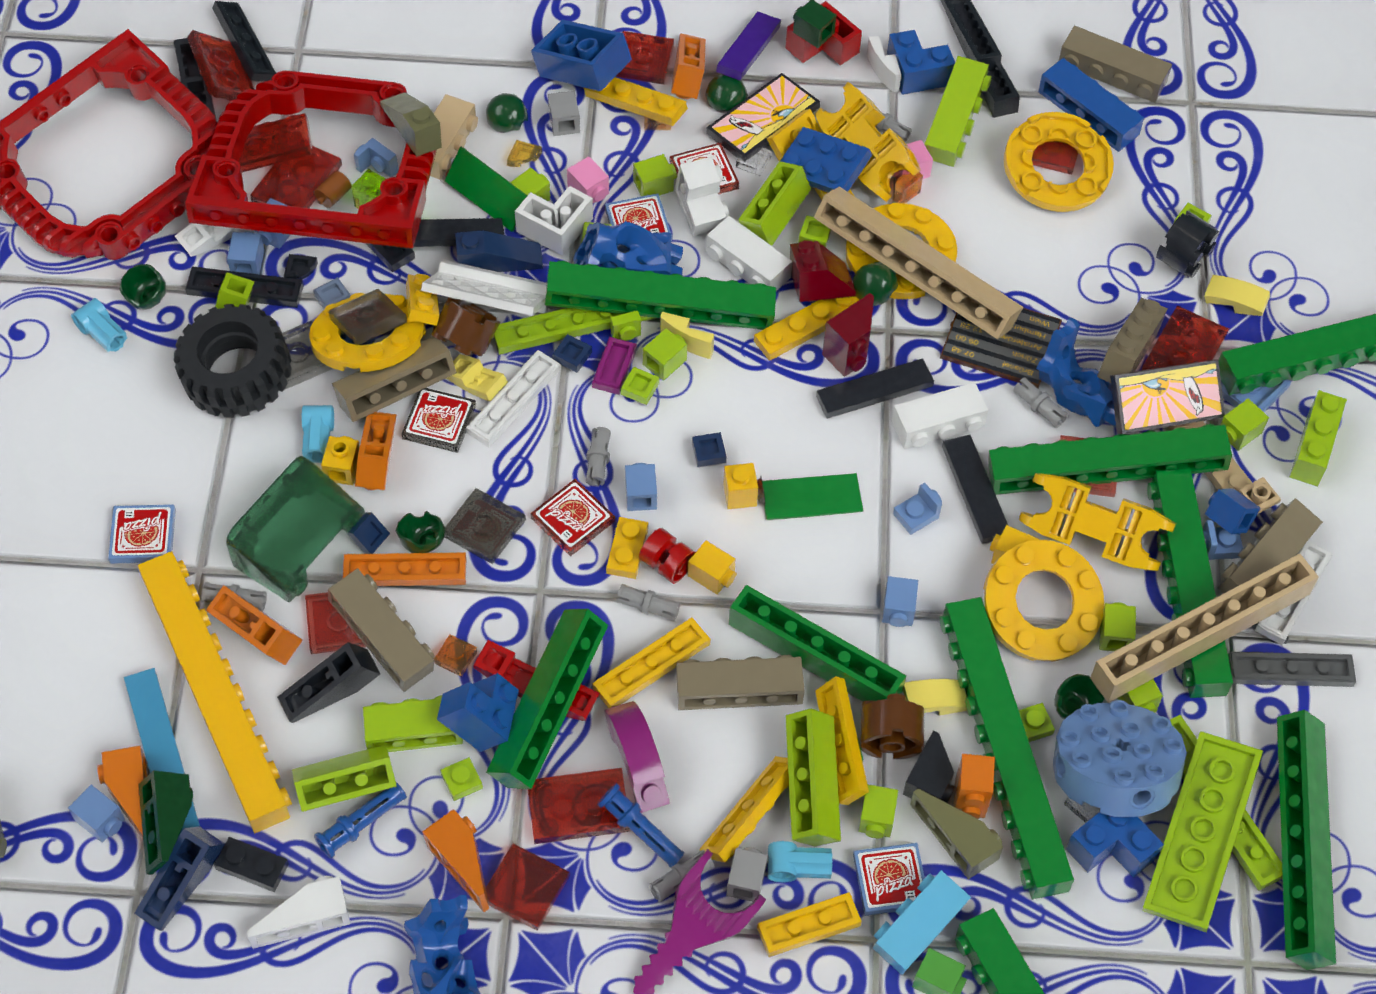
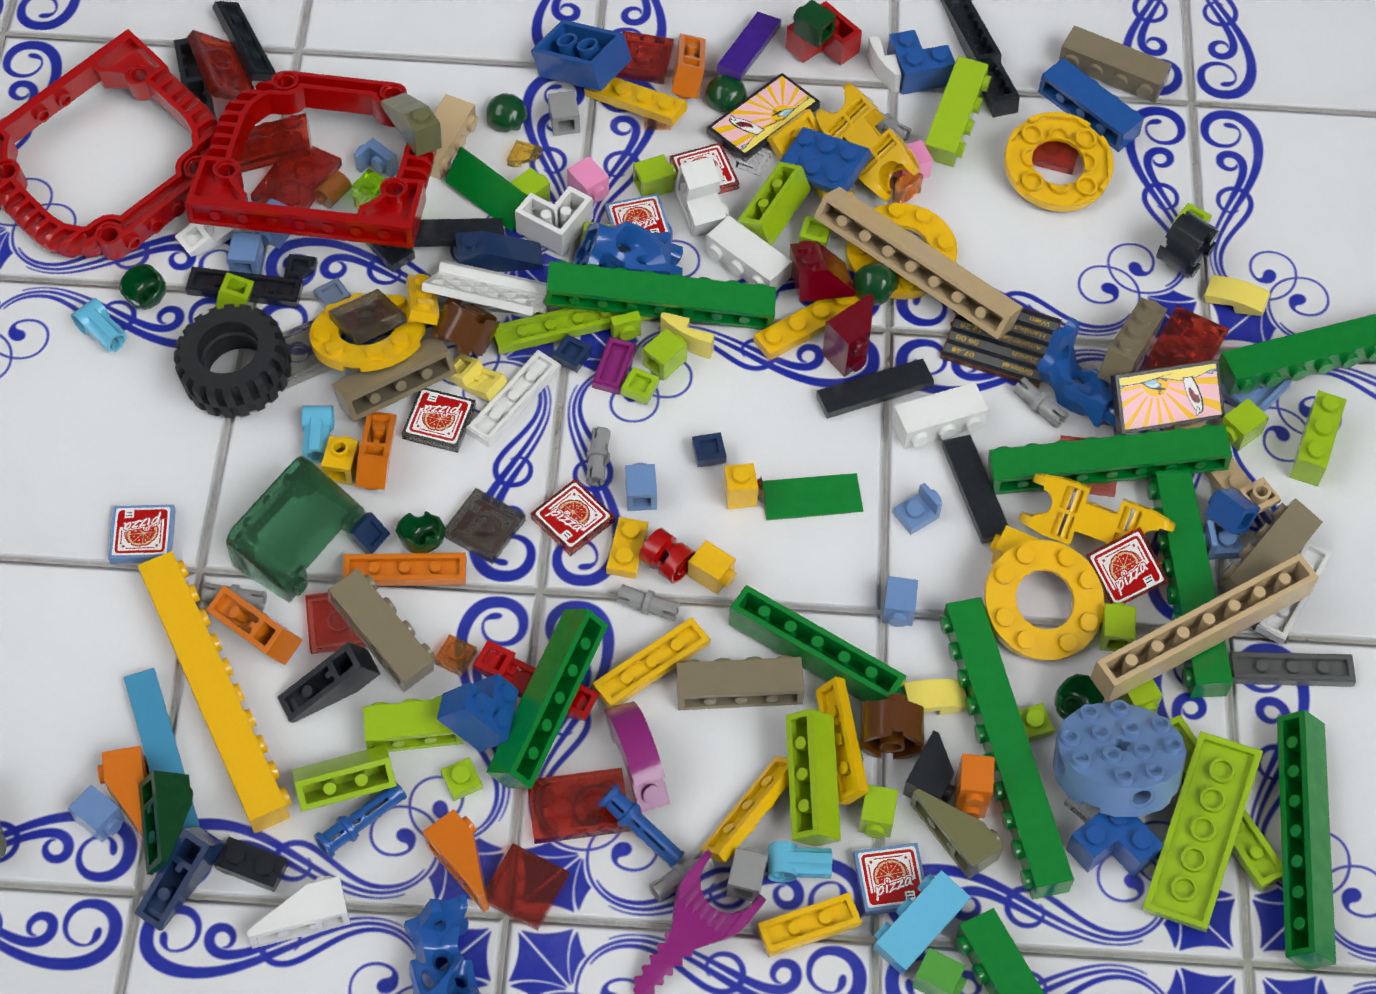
(1127, 567): none -> tile

